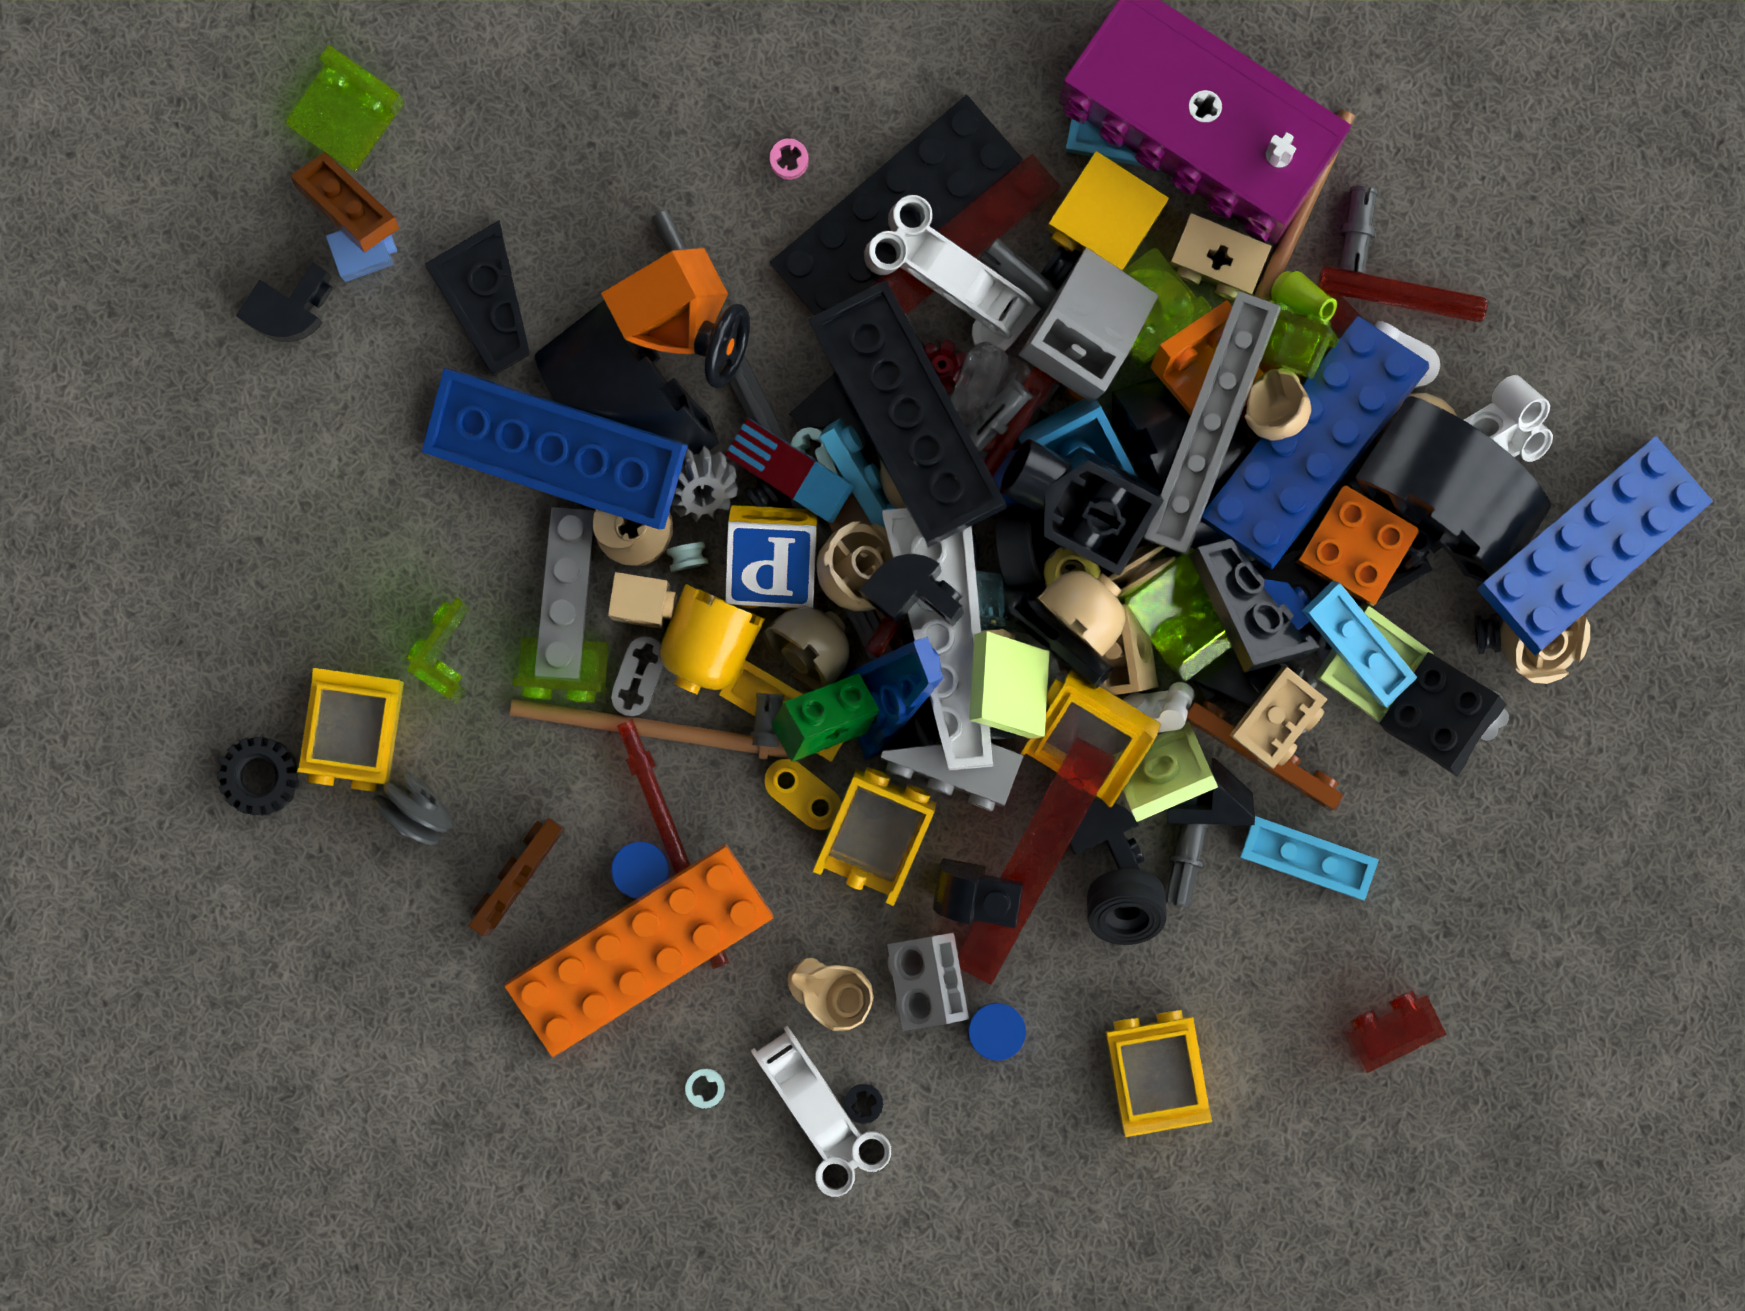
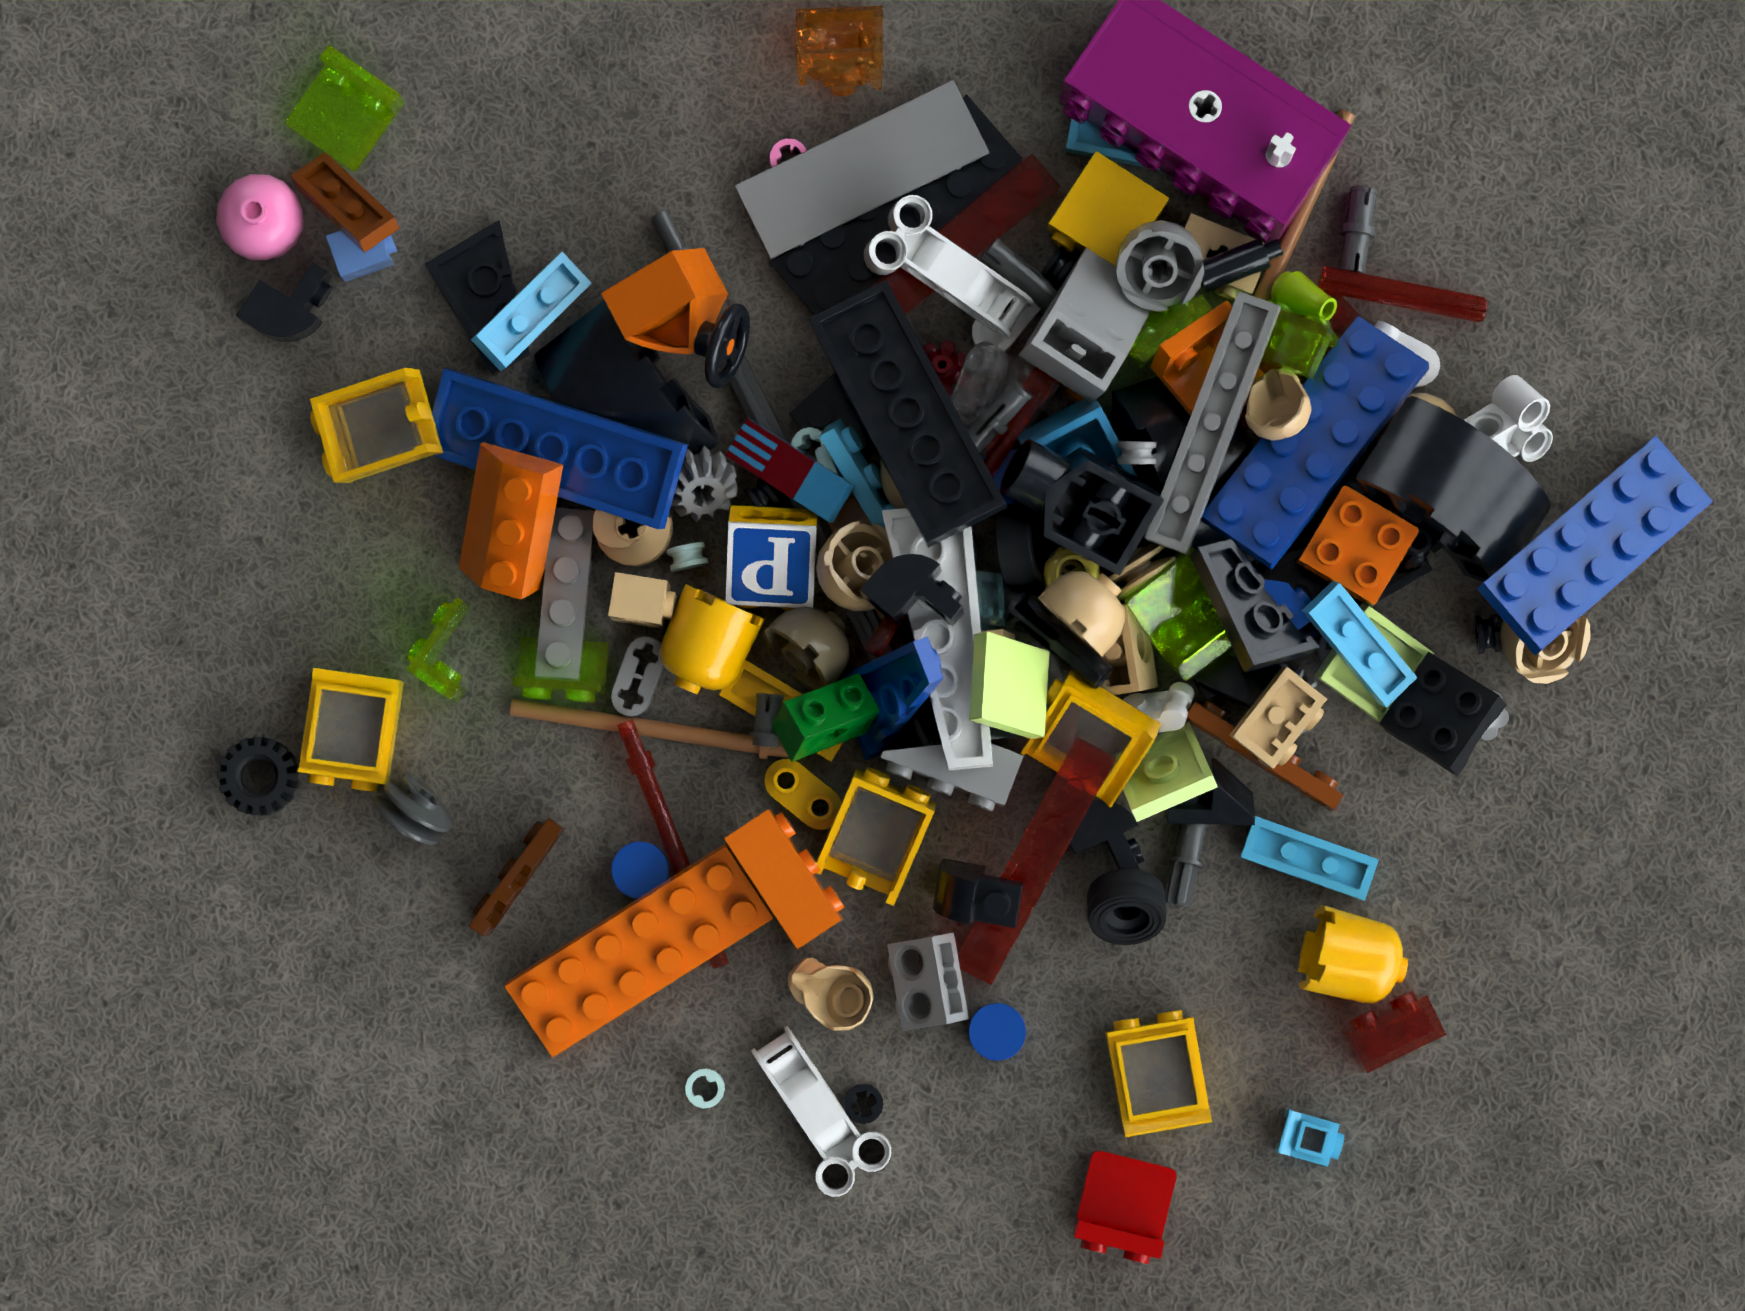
(259, 217): none -> bright pink cylinder
(375, 425): none -> window
(510, 521): none -> orange slope
(531, 311): none -> medium azure plate
(785, 877): none -> orange slope
(840, 47): none -> clear orange brick
(862, 169): none -> light grey window
(1124, 1206): none -> red bracket
(1136, 452): none -> light grey bush
(1159, 265): none -> light grey cylinder
(1238, 263): none -> black cylinder
(1310, 1138): none -> medium azure window
(1351, 957): none -> yellow cylinder

